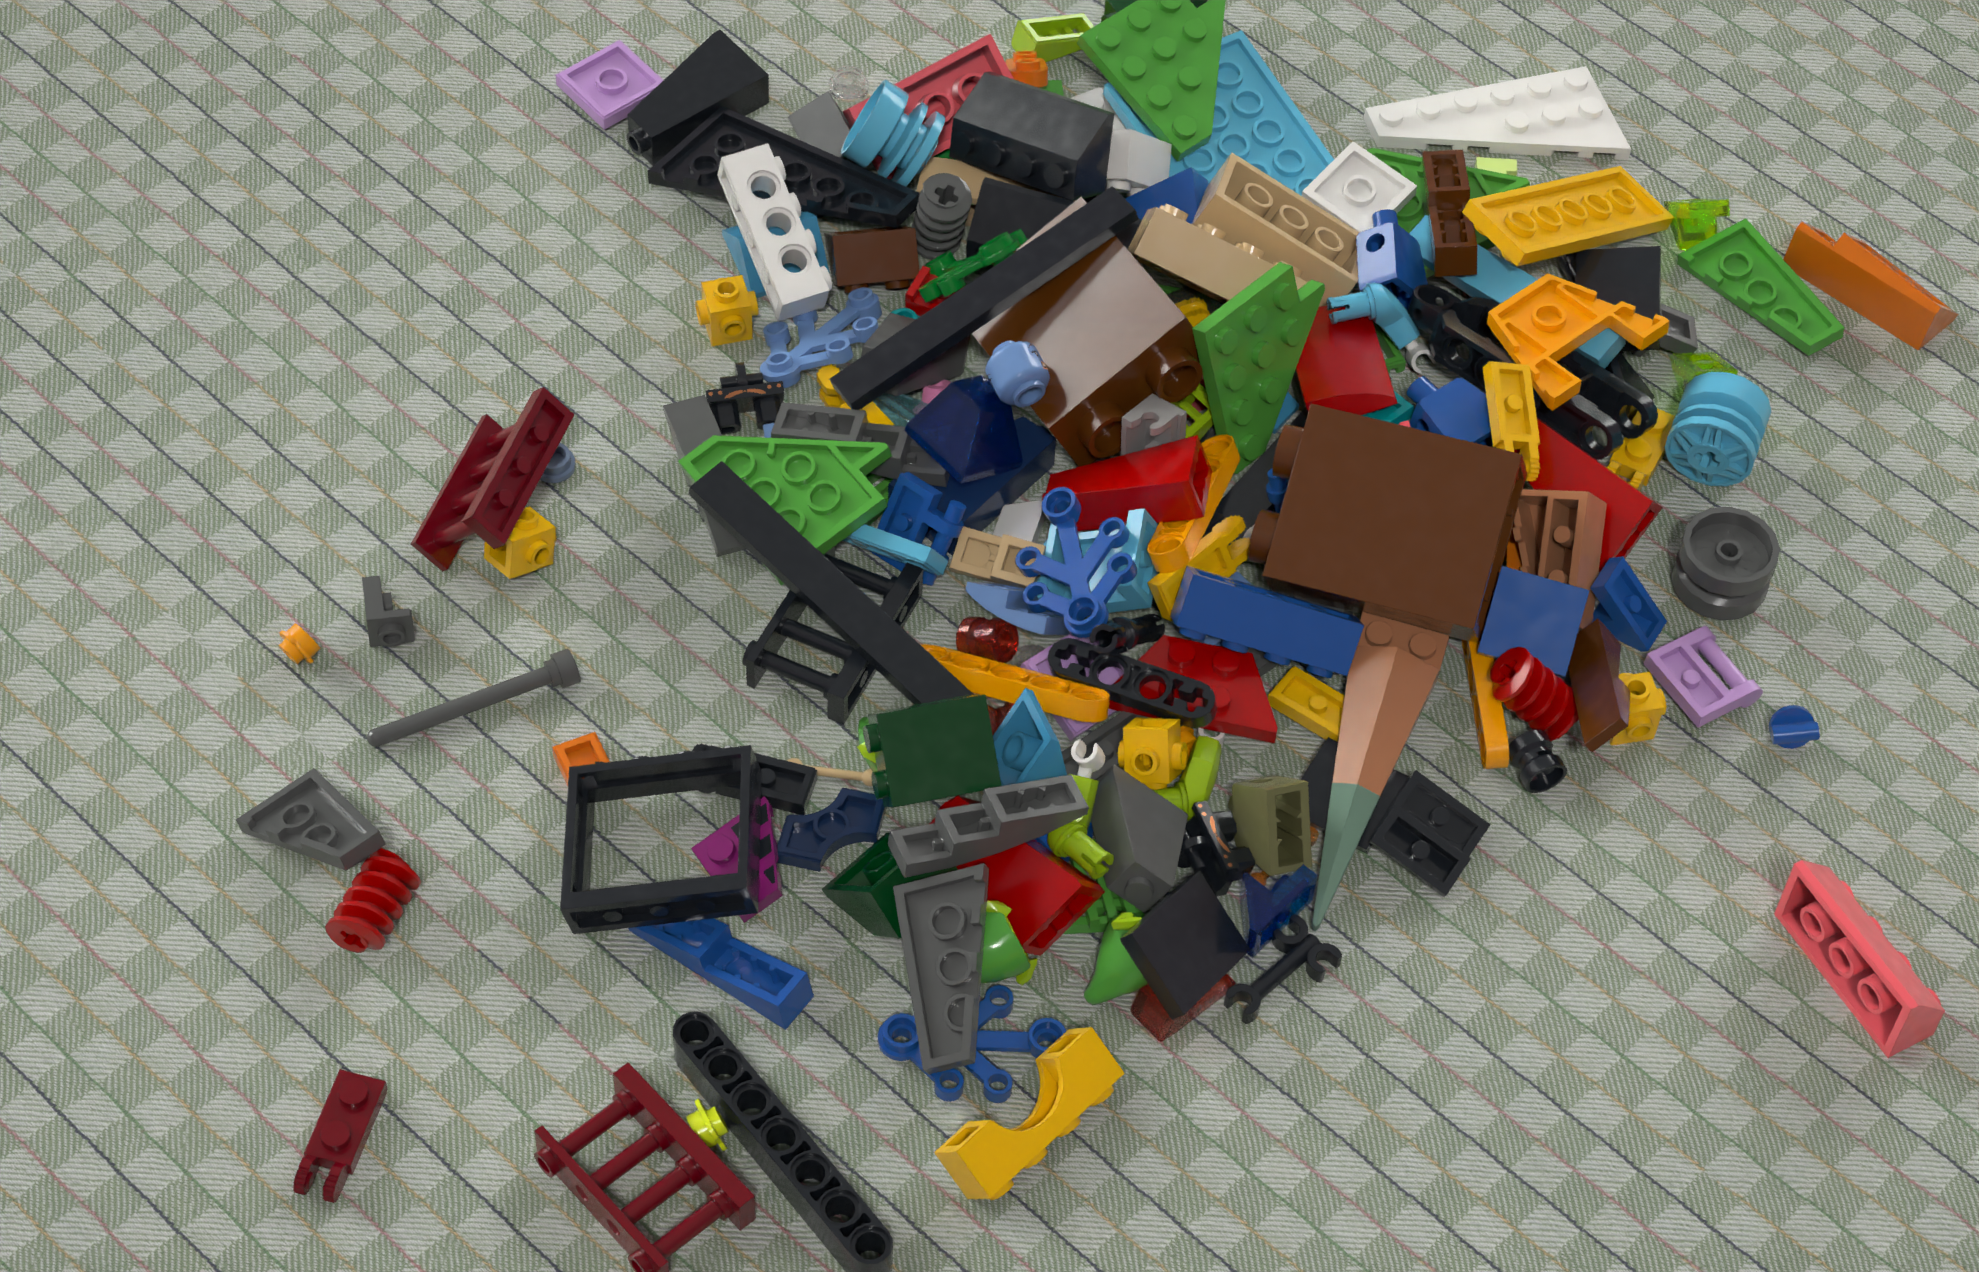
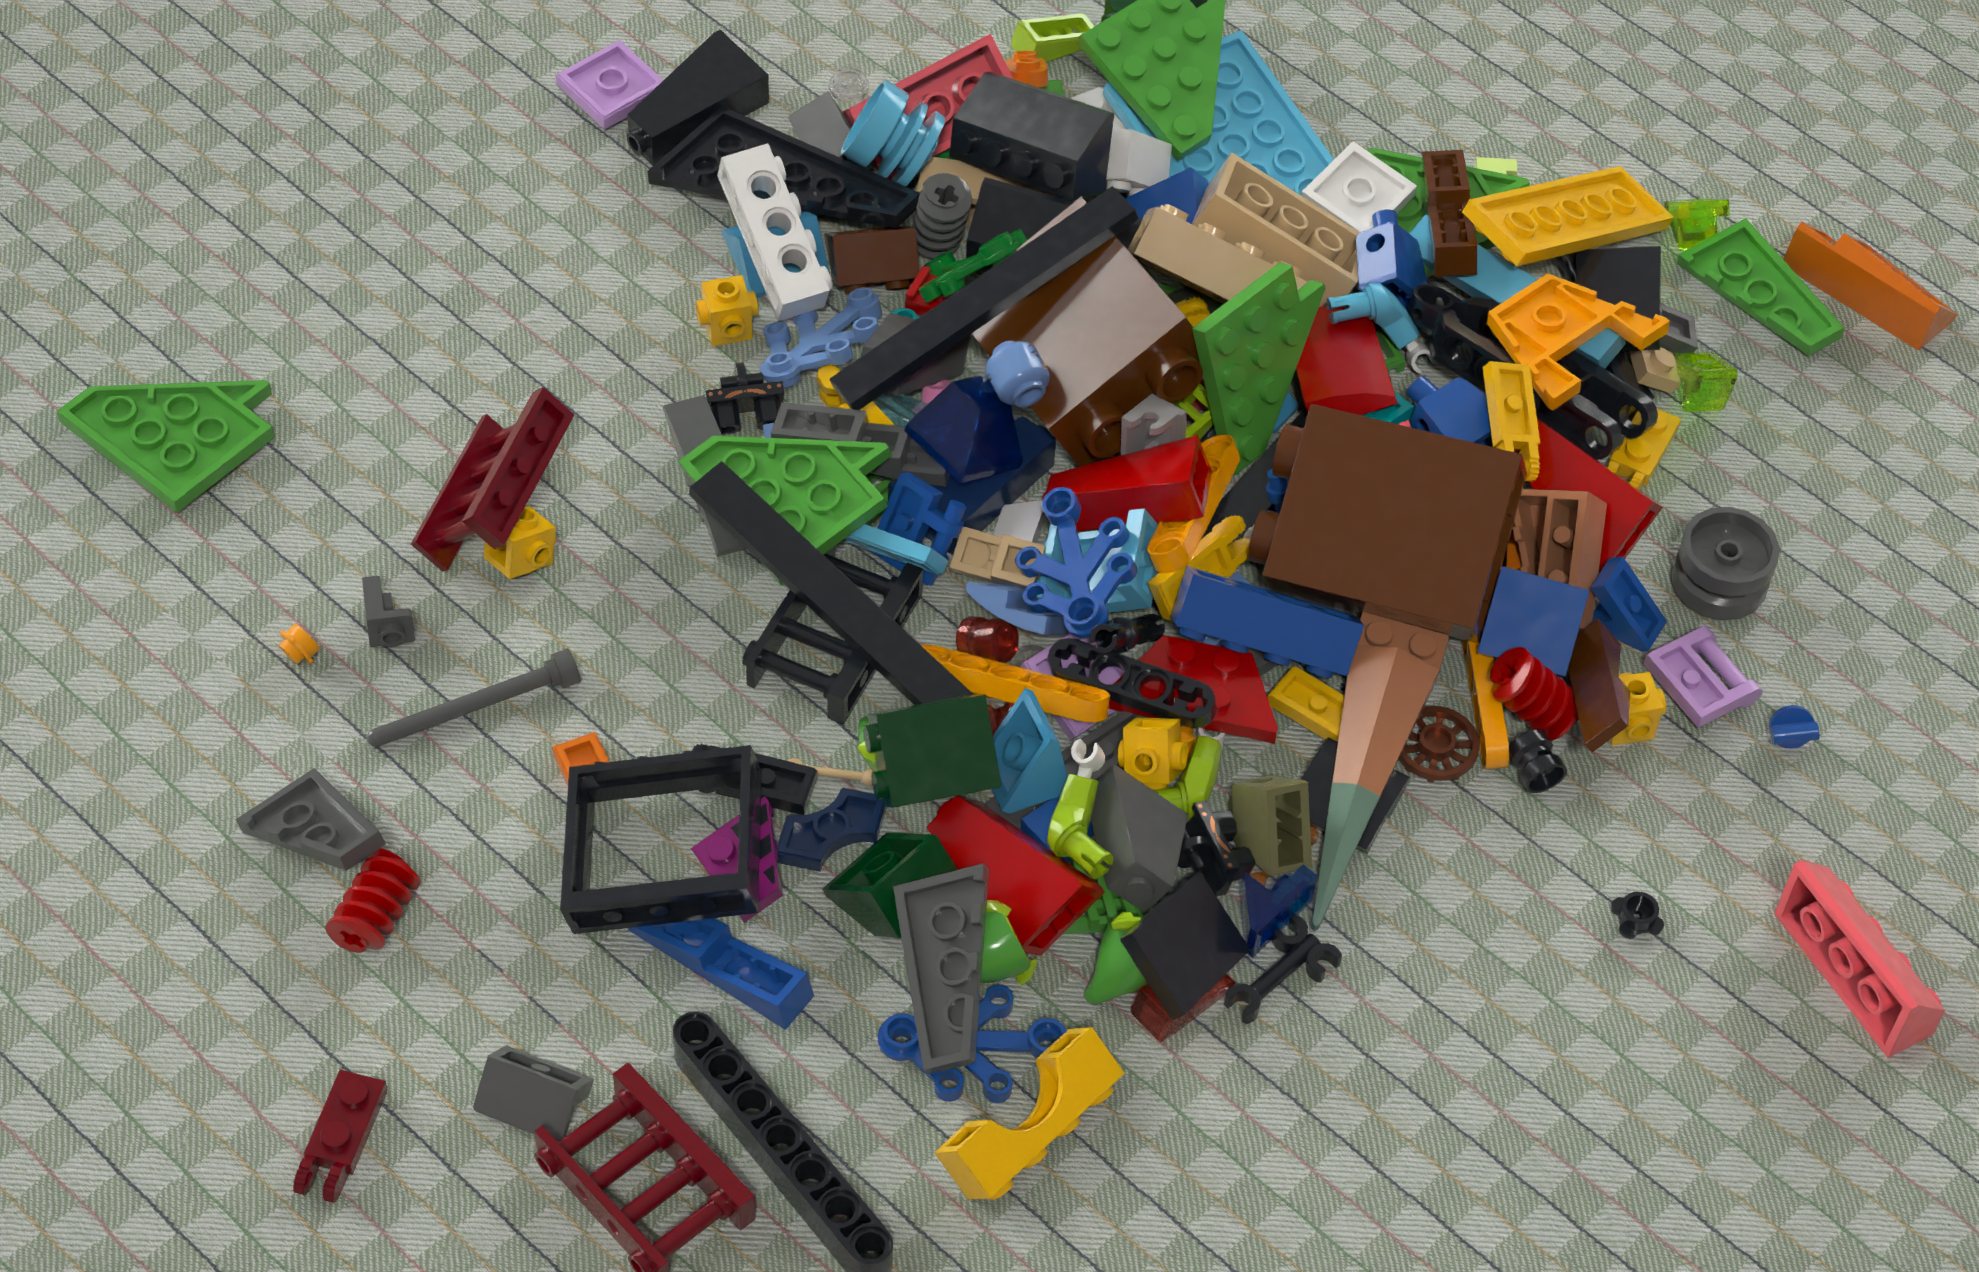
(172, 434): none -> bright green wing
(530, 1092): none -> dark grey panel
(560, 466): sand blue plate -> none
(708, 1125): neon yellow plate -> none
(978, 830): dark grey slope -> none
(1429, 833): black slope -> none
(1438, 743): none -> copper wheel
(1508, 117): white wing -> none
(1642, 905): none -> black plate
(1656, 369): none -> tan plate
(1718, 429): medium azure wheel -> none

